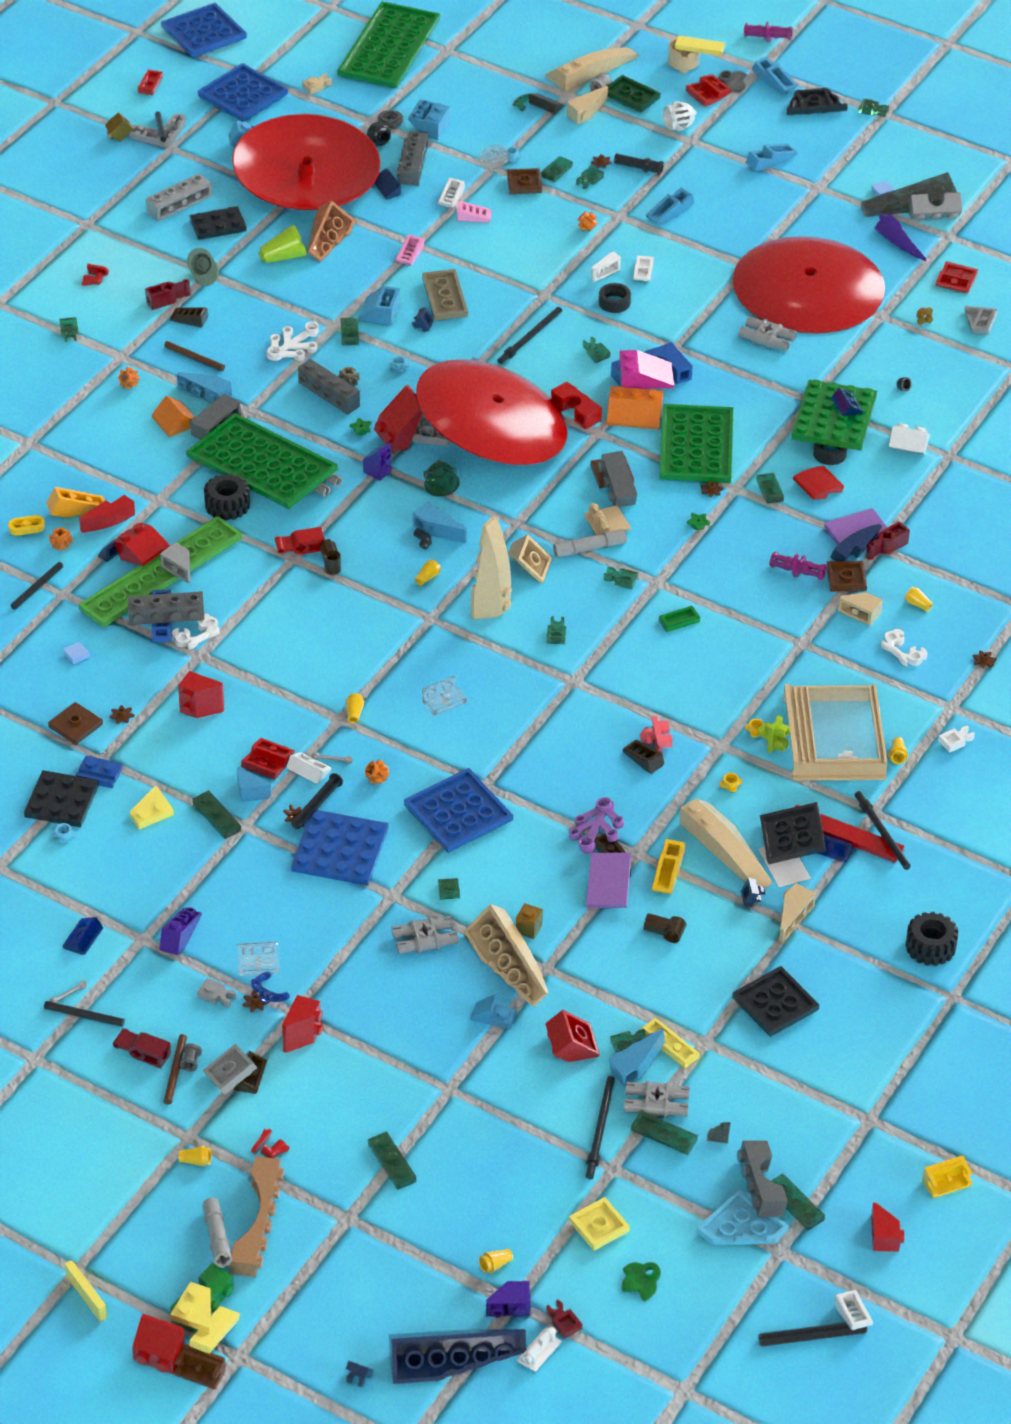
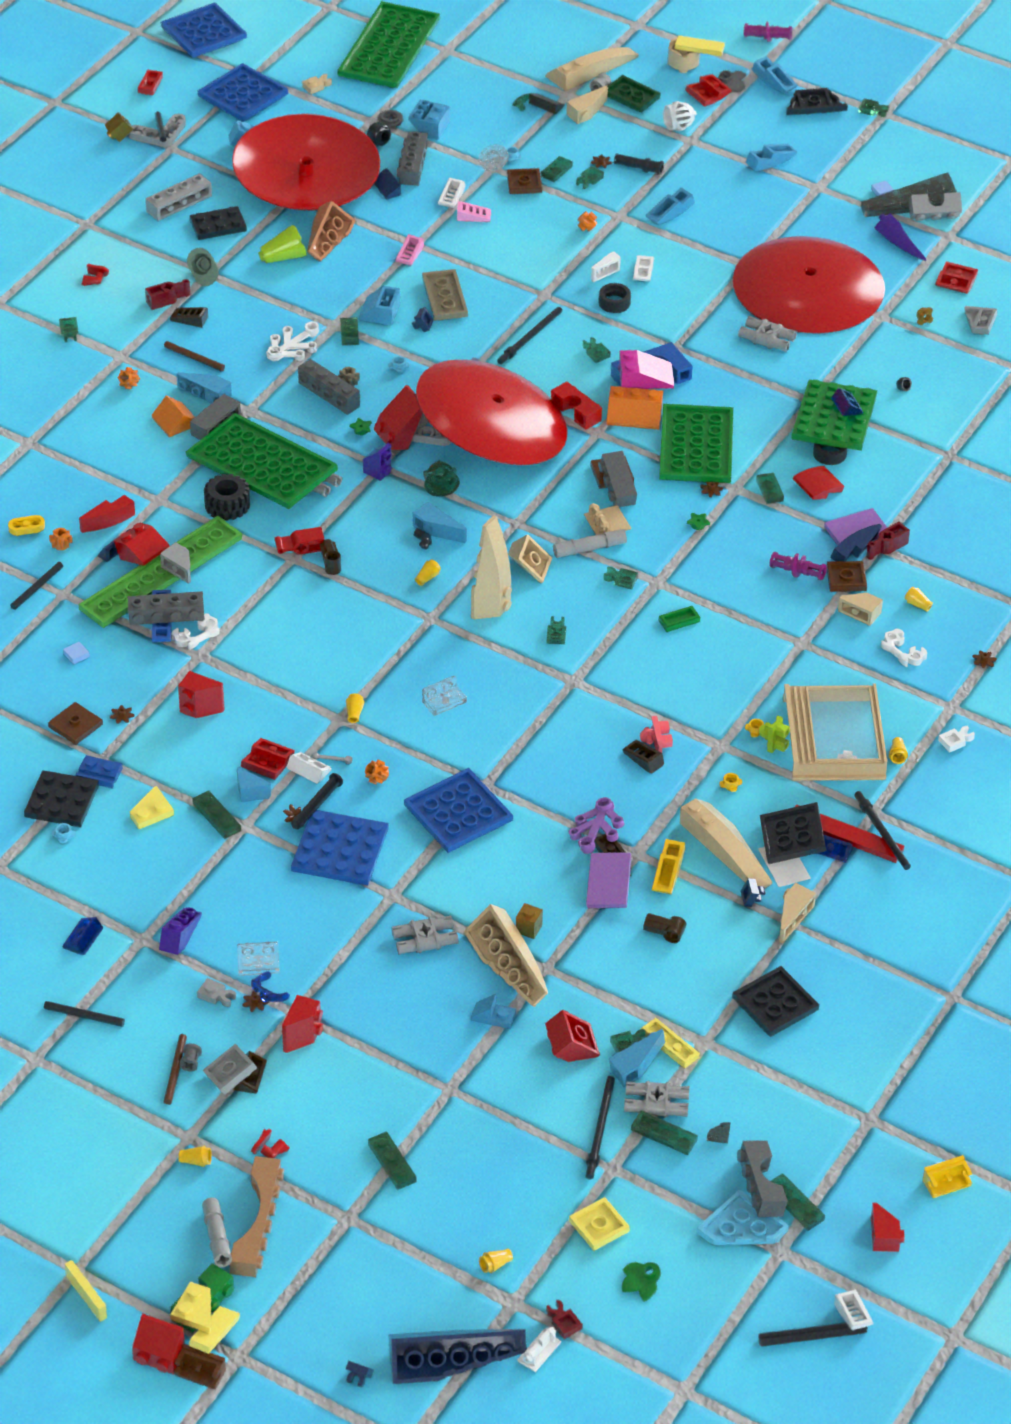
(71, 503): light orange slope -> none
(82, 985): light grey hinge -> none
(144, 1047): dark red piece -> none
(448, 888): clear green plate -> none
(510, 1300): dark purple slope -> none
(909, 439): white slope -> none
(933, 950): black tyre -> none

